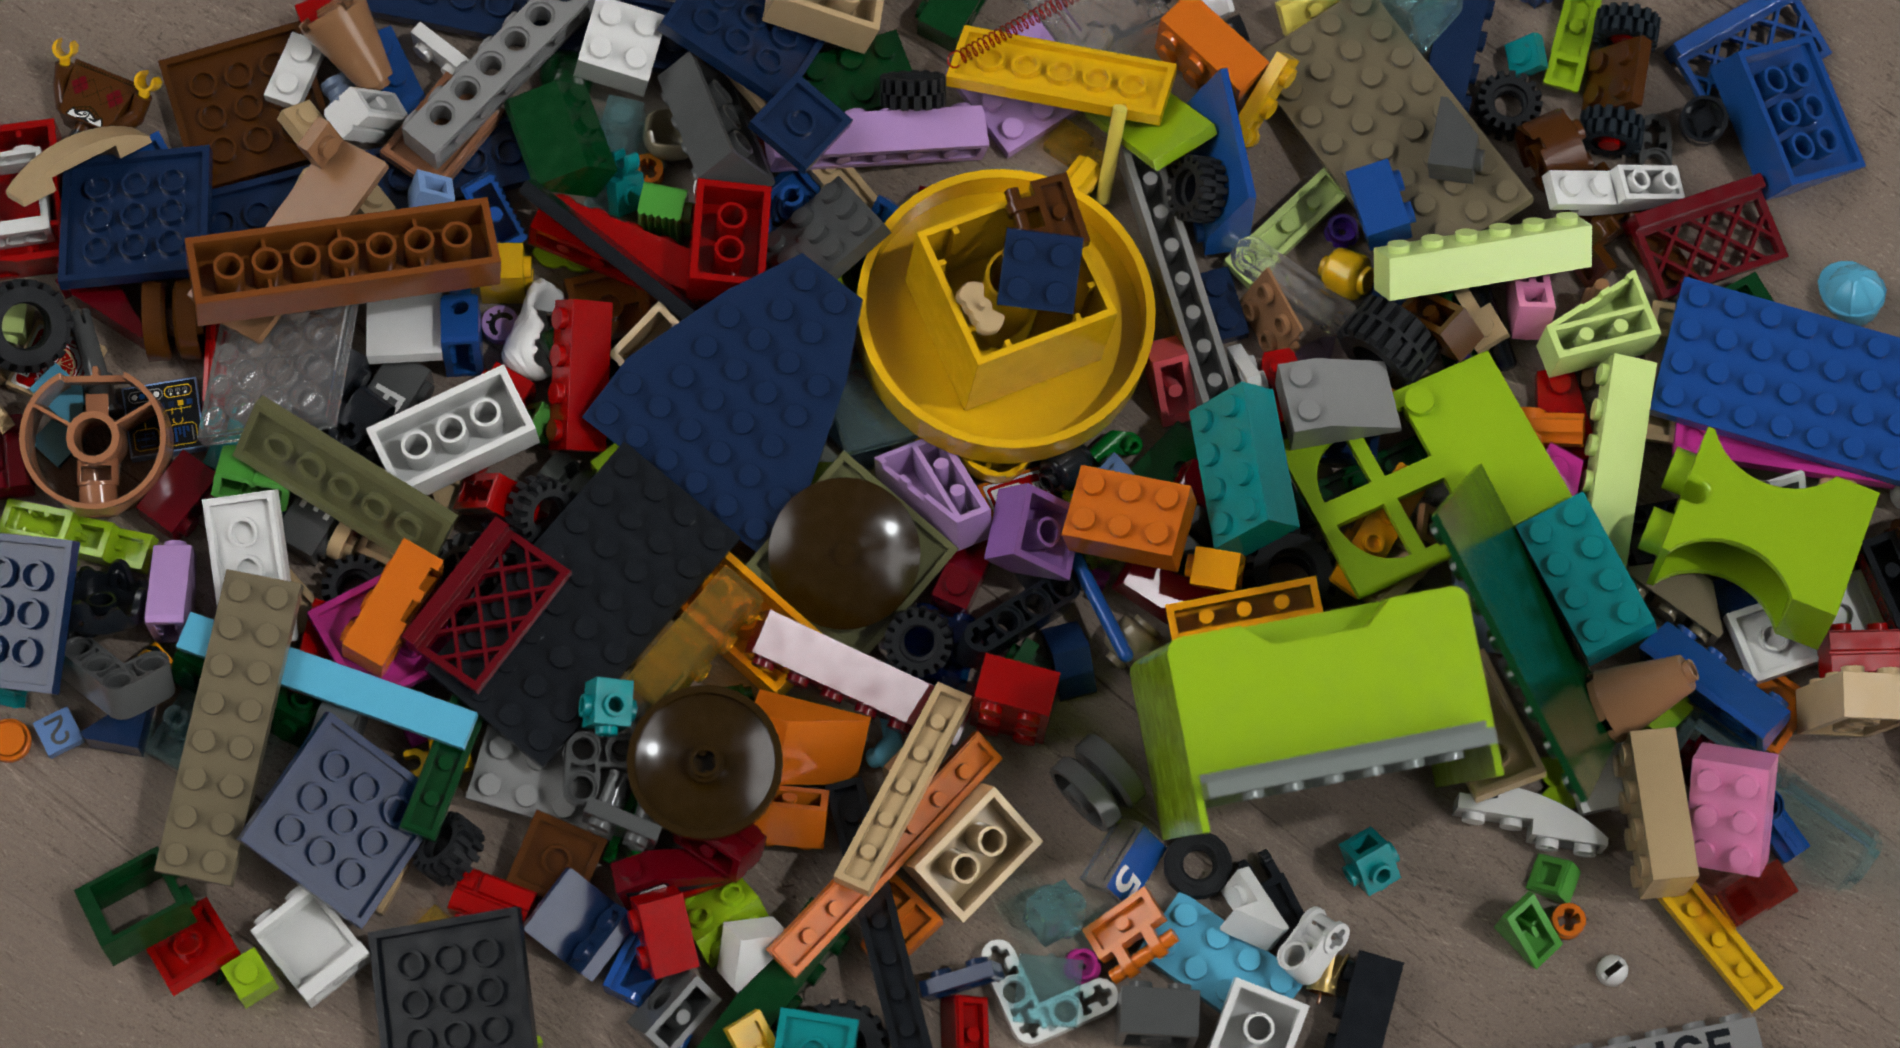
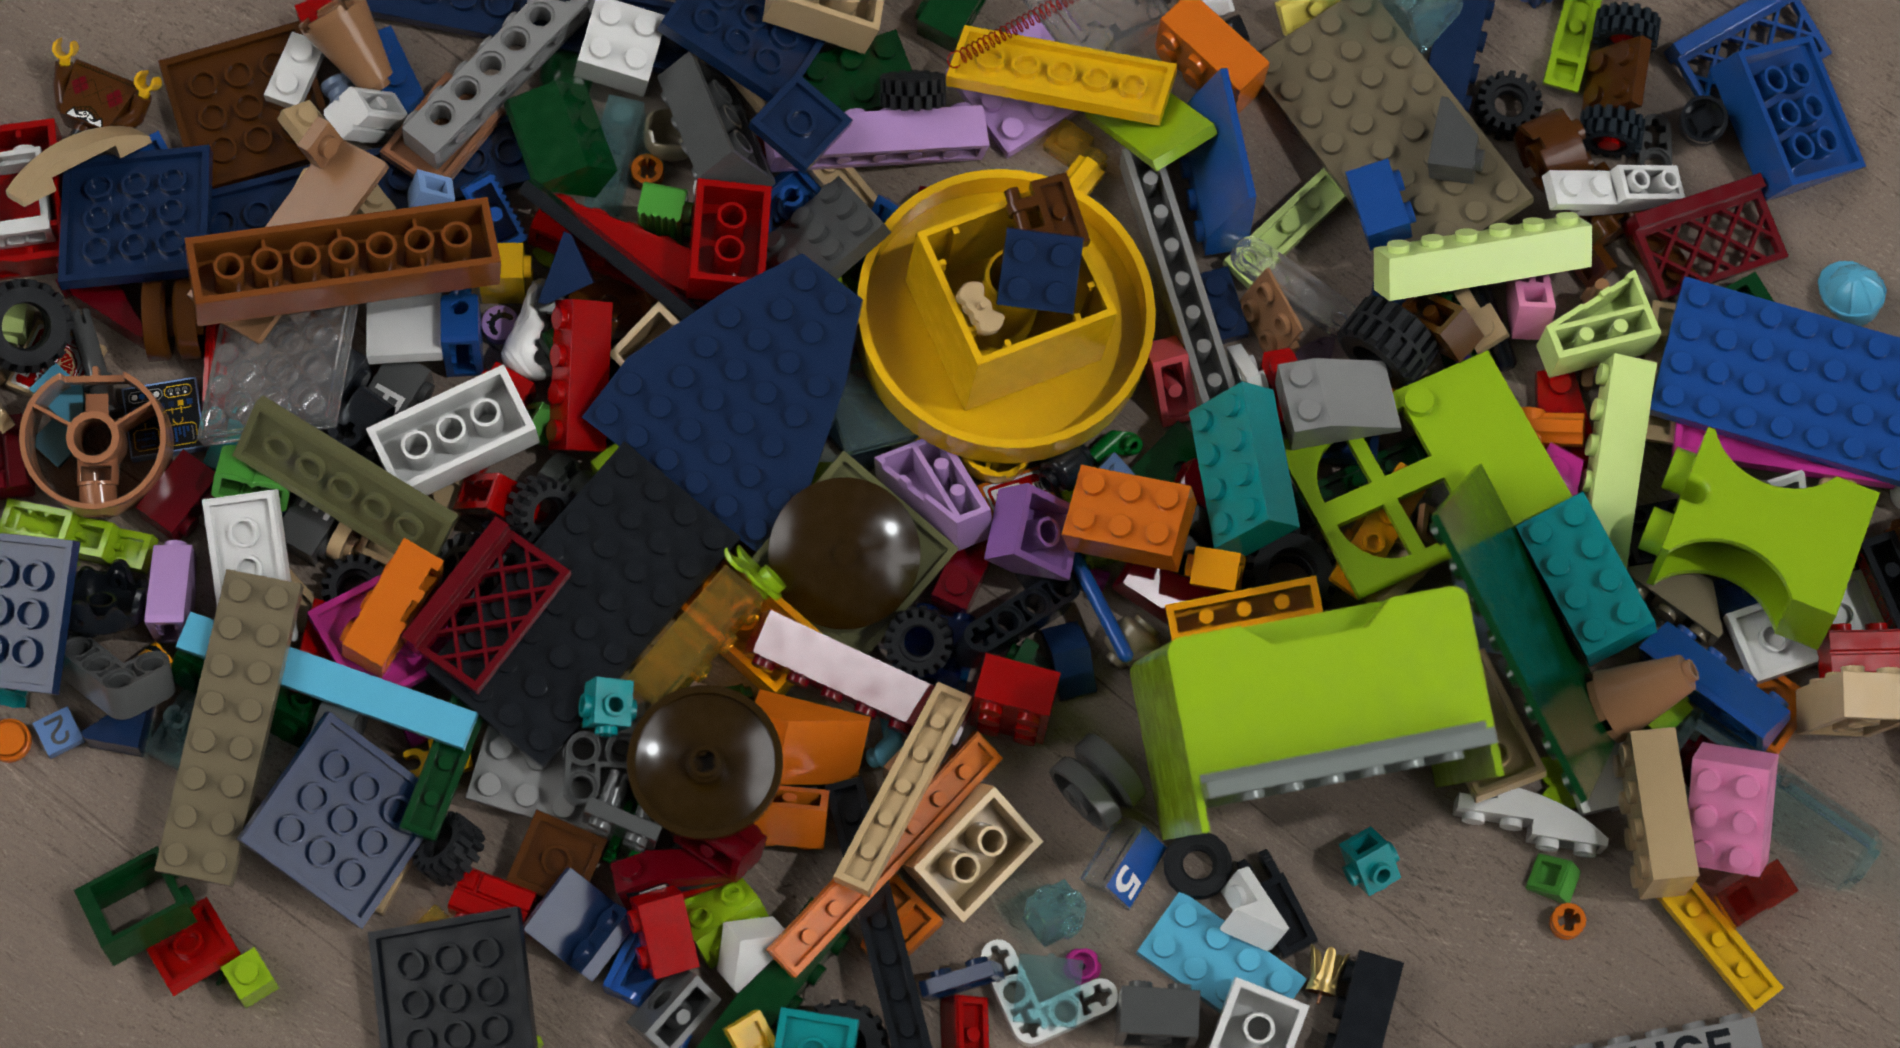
(310, 945): white panel -> none
(432, 47): white plate -> none
(567, 271): none -> dark blue slope
(626, 185): teal plate -> none
(763, 579): none -> lime plate
(1111, 154): light yellow bar -> none
(1126, 925): orange plate -> none
(1197, 188): black tyre -> none
(1263, 99): yellow plate -> none
(1312, 945): white piece -> none
(1345, 223): dark purple plate -> none
(1347, 273): yellow head -> none
(1527, 55): teal plate -> none
(1529, 930): bright green slope -> none
(1616, 978): white hinge -> none
(1785, 836): blue piece -> none

